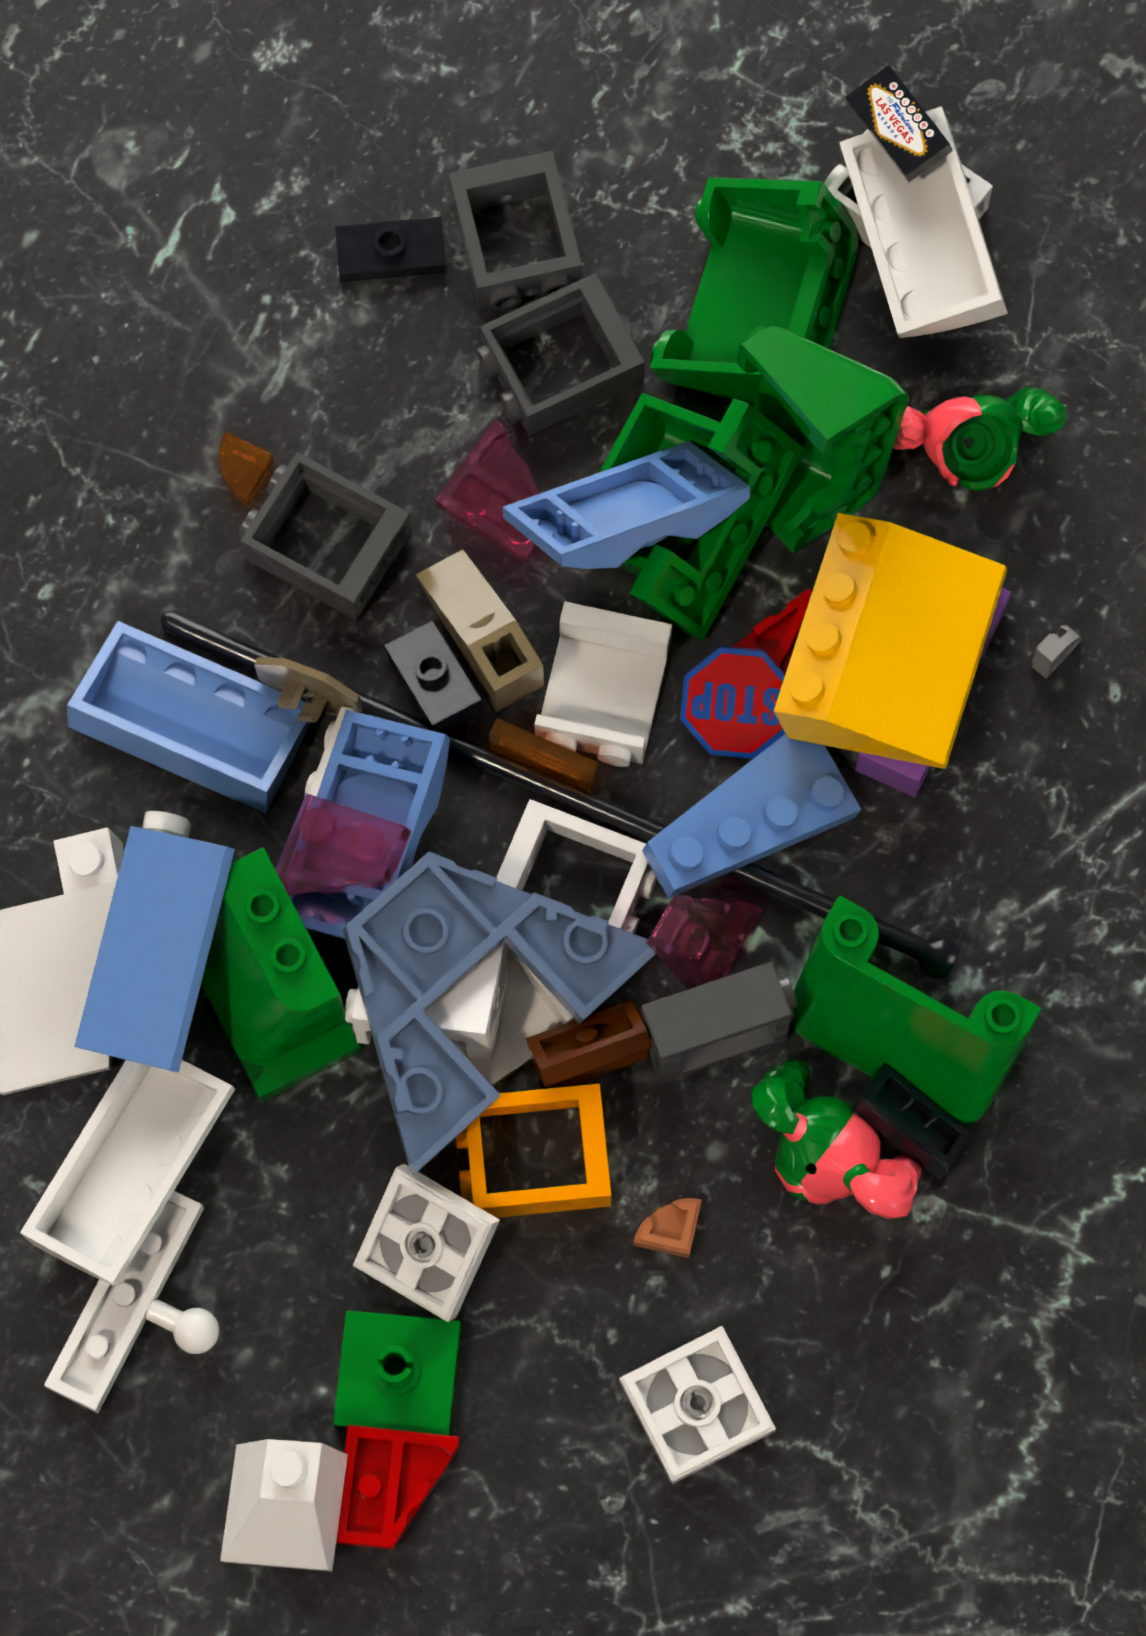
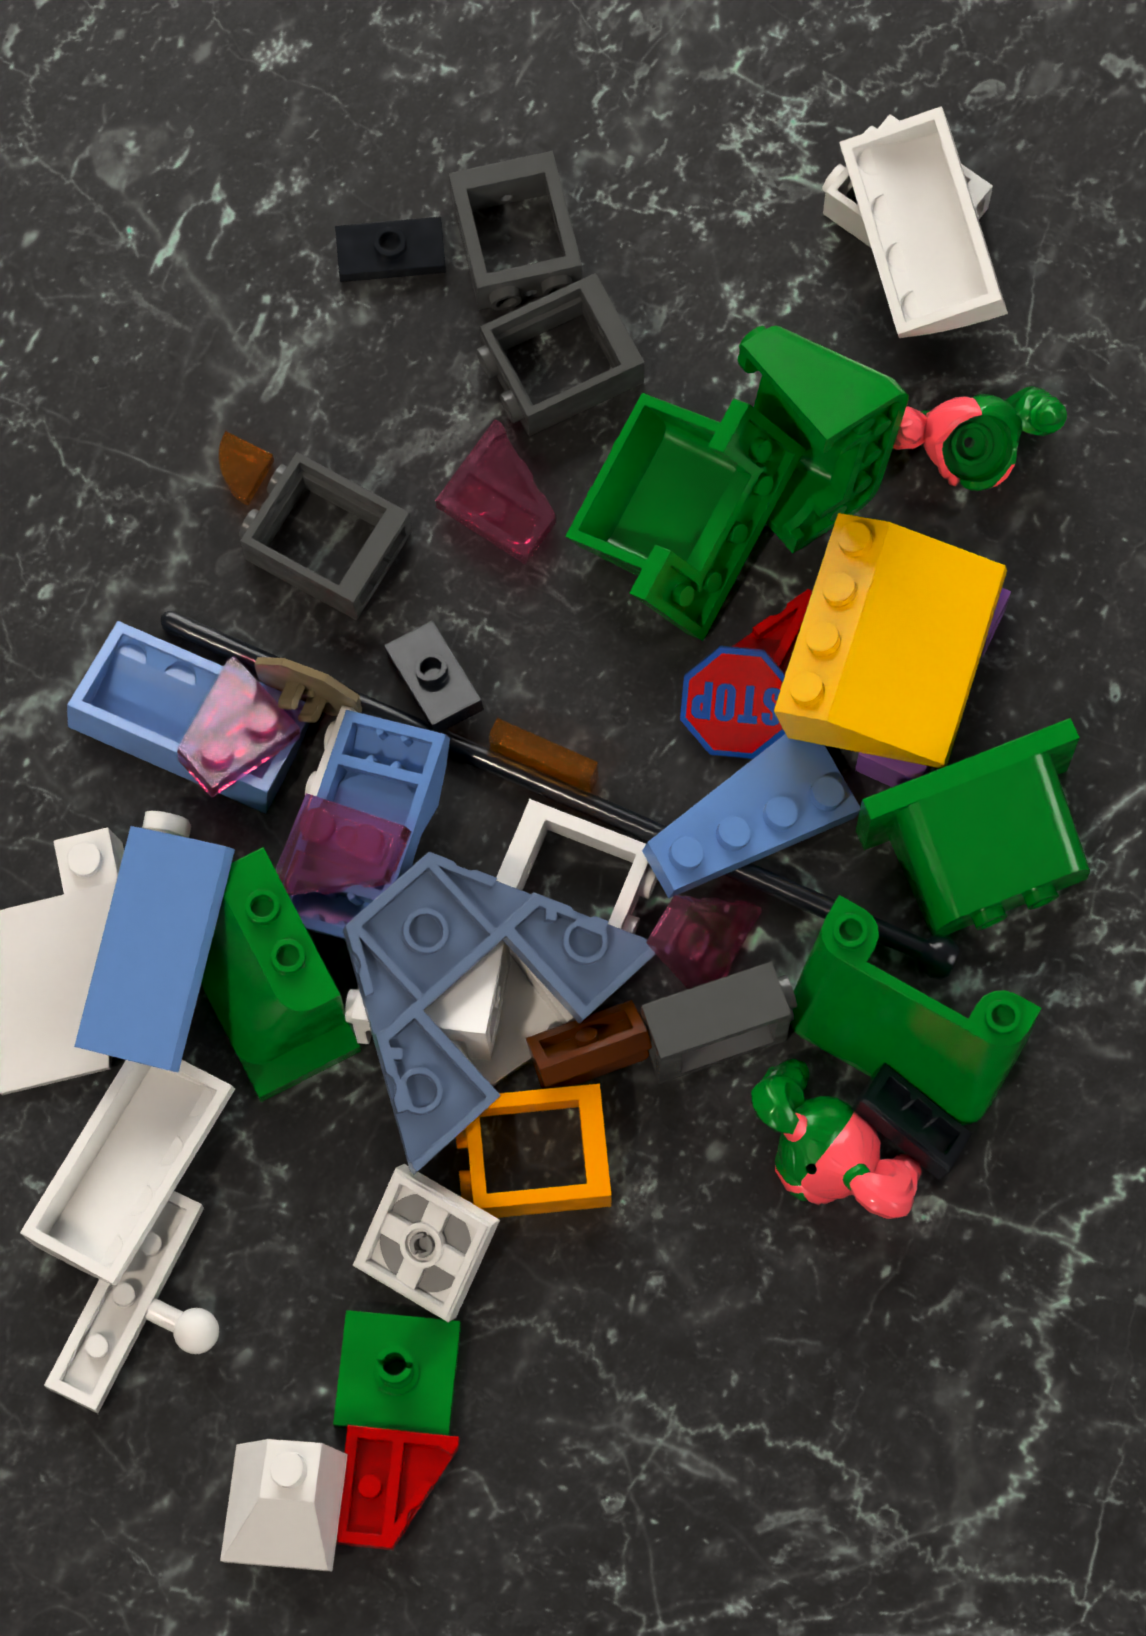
(234, 730): none -> clear pink wing
(483, 630): dark tan slope -> none
(604, 683): white panel -> none
(629, 507): medium blue slope -> none
(670, 1228): nougat tile -> none
(697, 1404): white piece -> none
(774, 260): green windscreen -> none
(898, 123): tile -> none
(983, 831): none -> green windscreen
(1054, 650): light grey tile -> none

